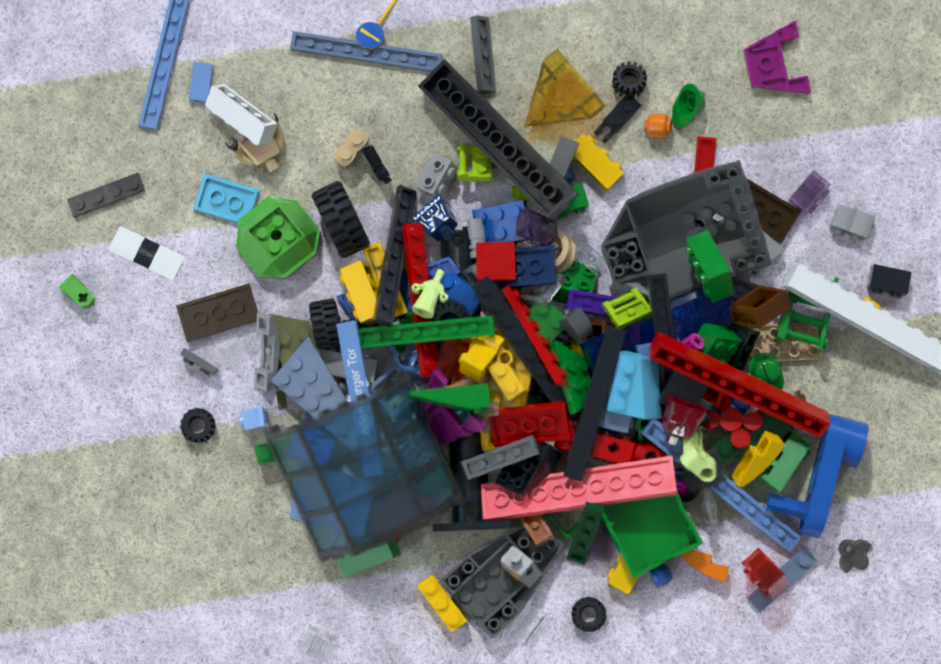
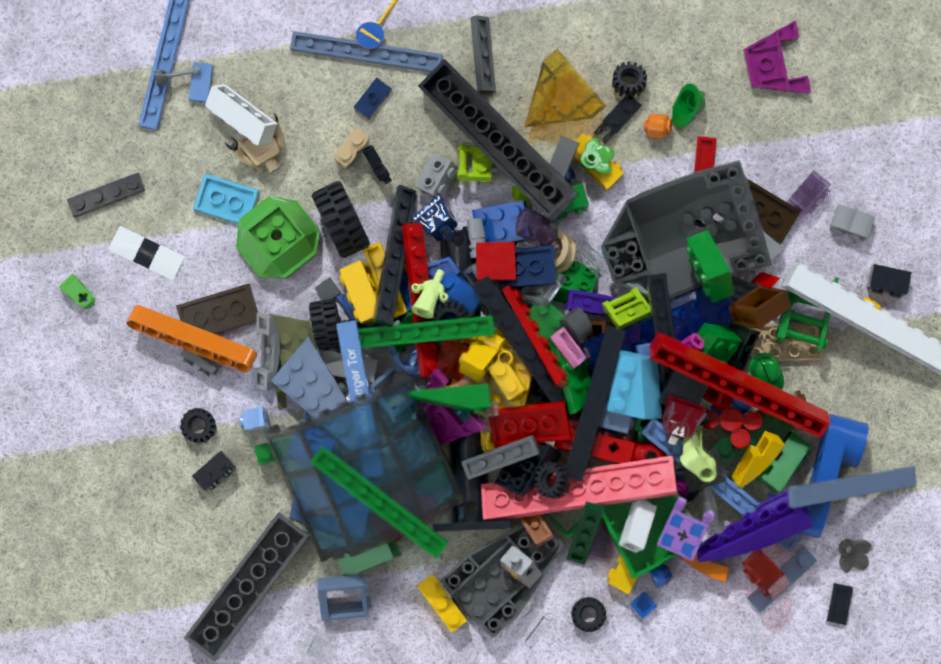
(162, 76): none -> hinge
(191, 338): none -> orange beam
(213, 471): none -> black brick
(247, 586): none -> dark grey brick
(328, 289): none -> dark grey tile
(343, 610): none -> sand blue window
(372, 98): none -> dark blue plate
(379, 502): none -> green plate
(544, 478): none -> black tyre
(568, 347): none -> bright pink tile
(599, 155): none -> bright green plate
(637, 525): none -> white brick
(643, 604): none -> blue plate
(683, 533): none -> medium lavender flag
(762, 528): none -> dark purple wedge
(765, 279): none -> red sticker
(839, 604): none -> black tile
(851, 486): none -> sand blue tile

